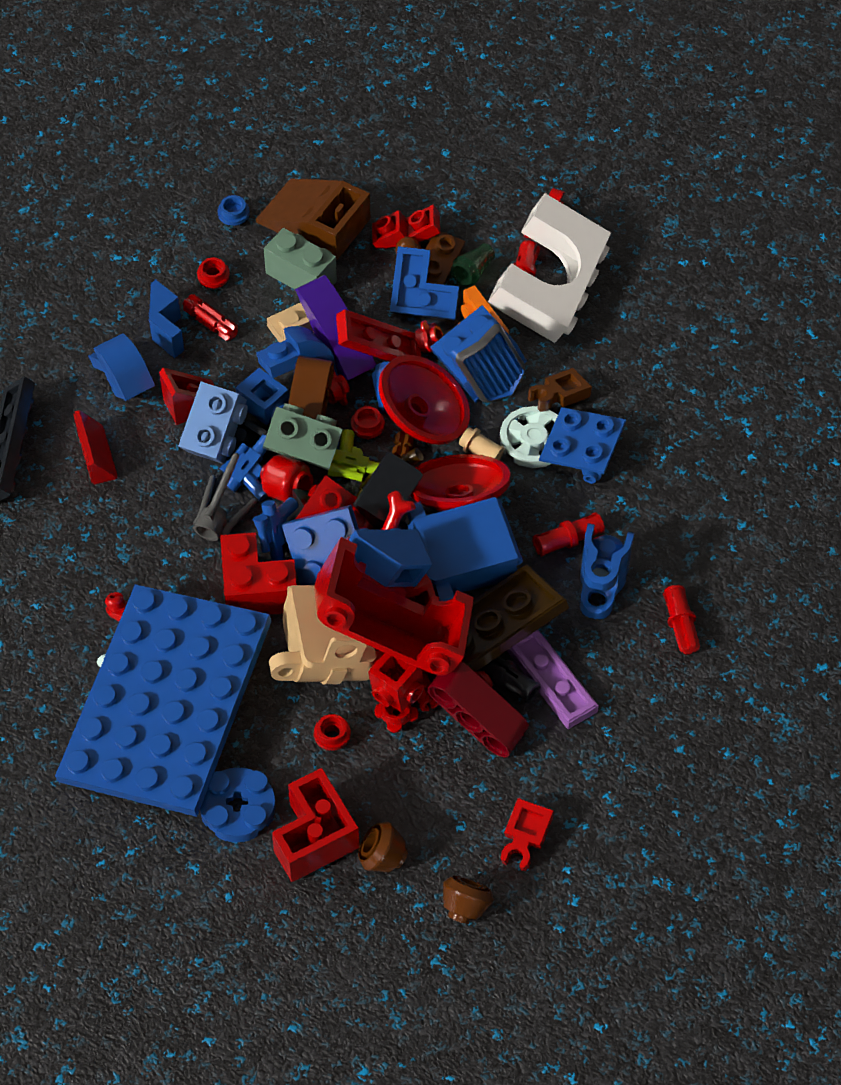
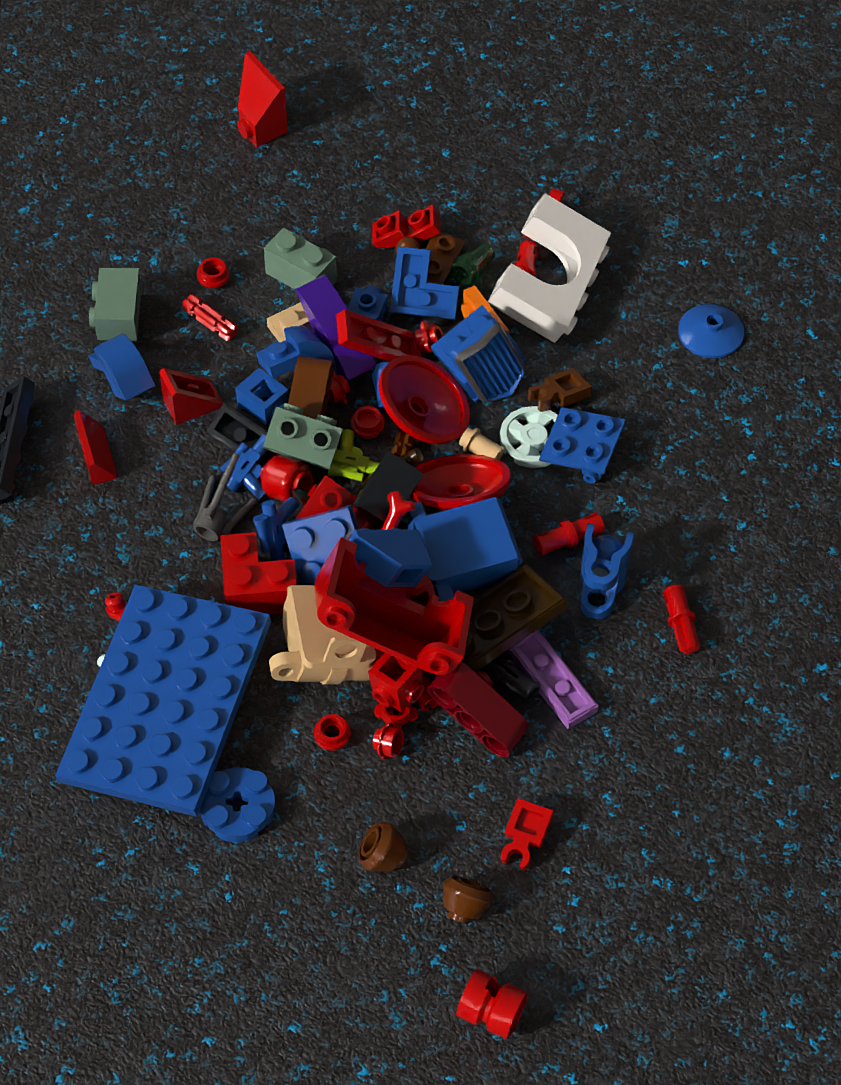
(117, 303): none -> sand green brick
(162, 315): blue slope -> none
(213, 423): medium blue brick -> none
(233, 210): blue plate -> none
(260, 103): none -> red slope
(320, 211): reddish brown slope -> none
(321, 831): red brick -> none
(369, 302): none -> blue brick
(388, 741): none -> red plate
(492, 1004): none -> red wheel
(711, 331): none -> blue dish

